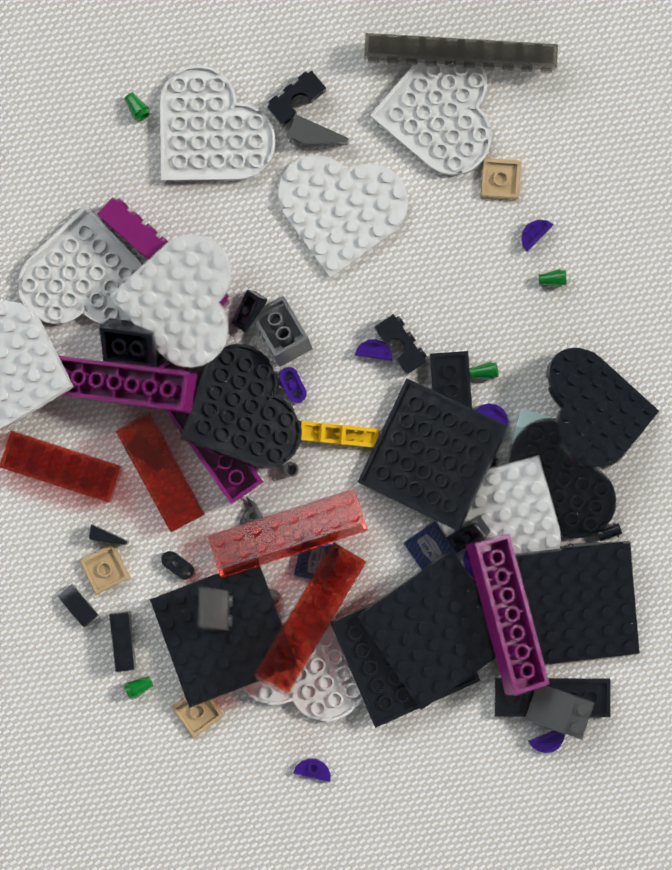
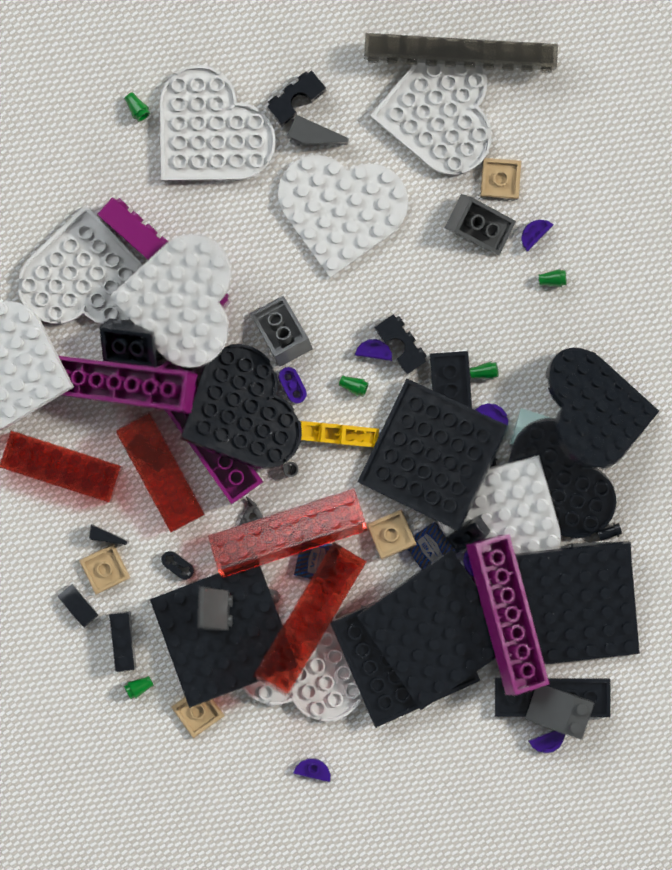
(248, 310): black slope -> none
(354, 385): none -> green cone
(391, 534): none -> tan tile
(480, 224): none -> dark grey slope

